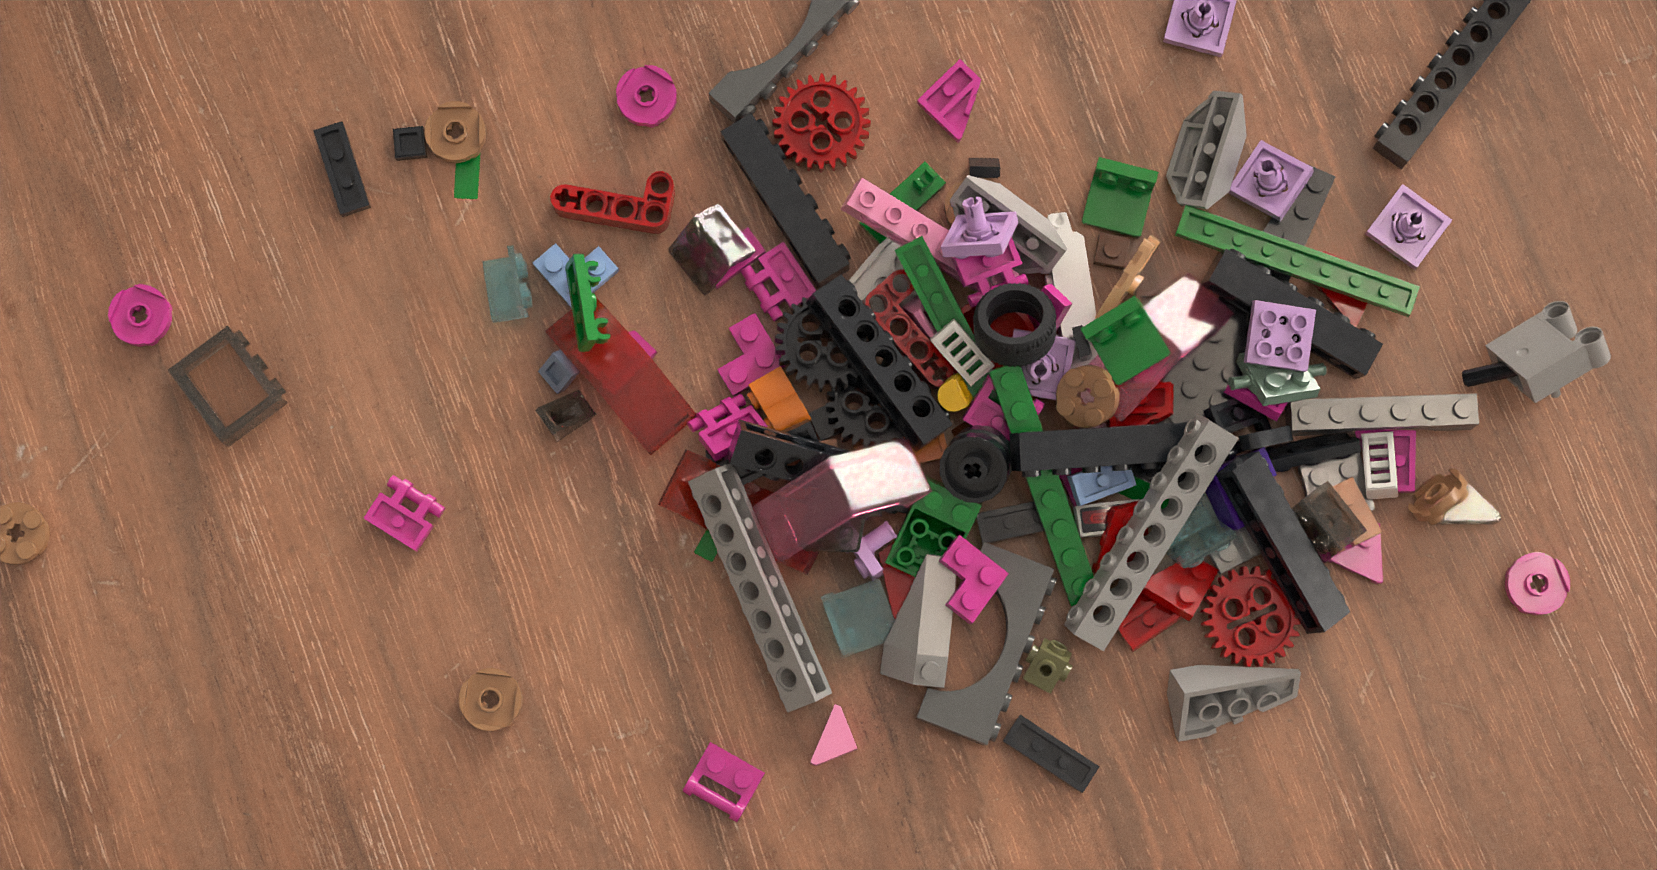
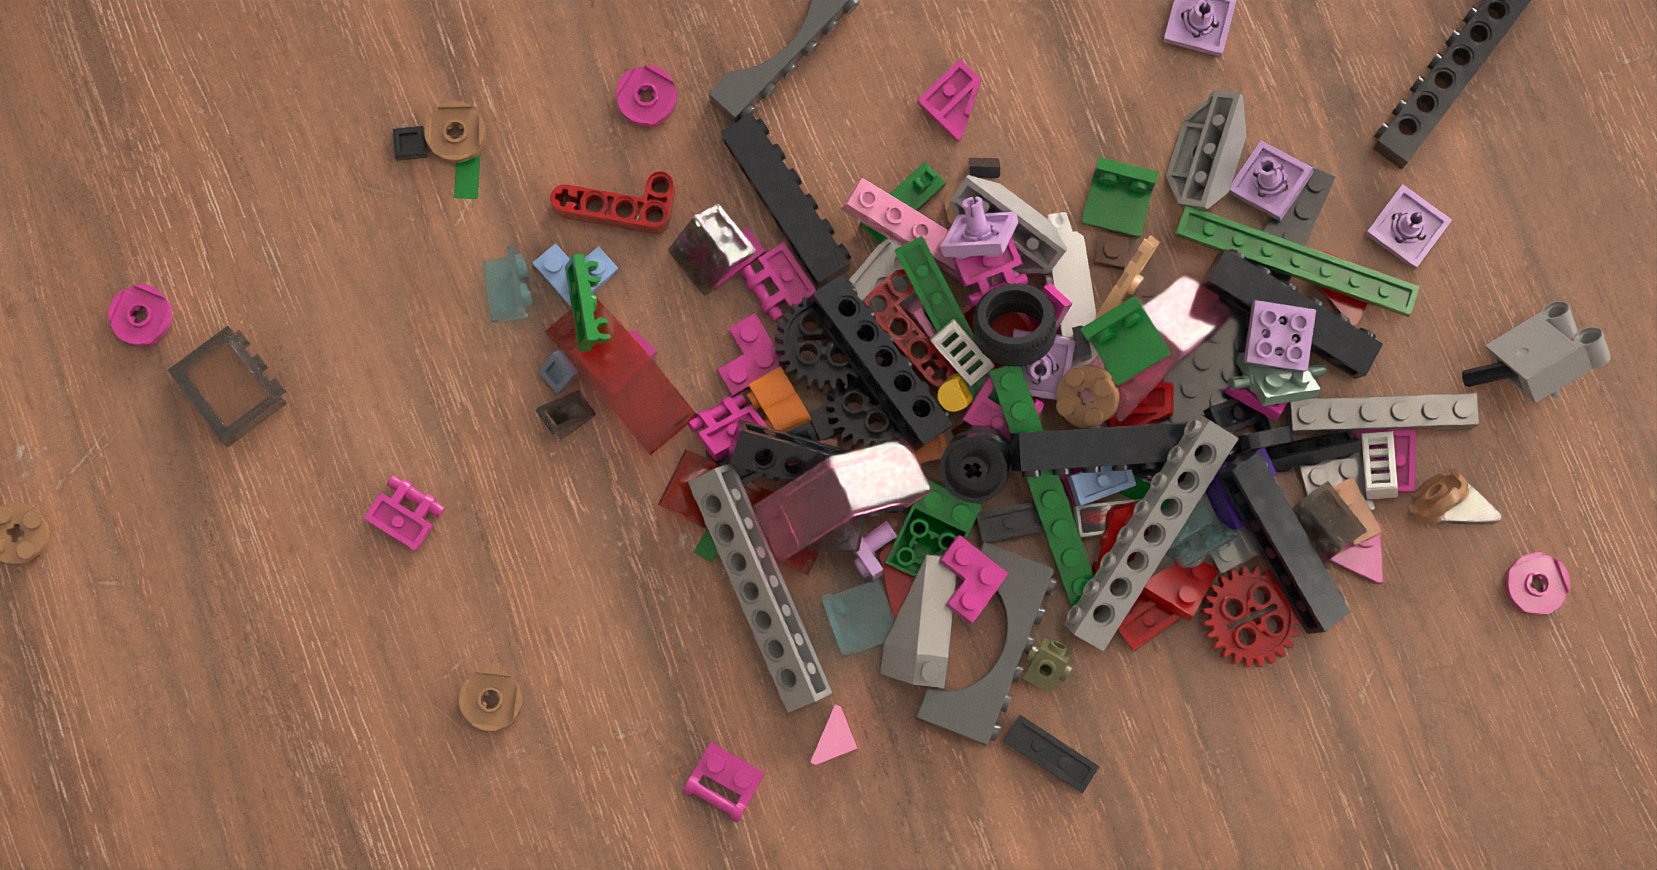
(342, 169): black plate -> none
(841, 105): red gear -> none
(1214, 695): light grey wedge -> none

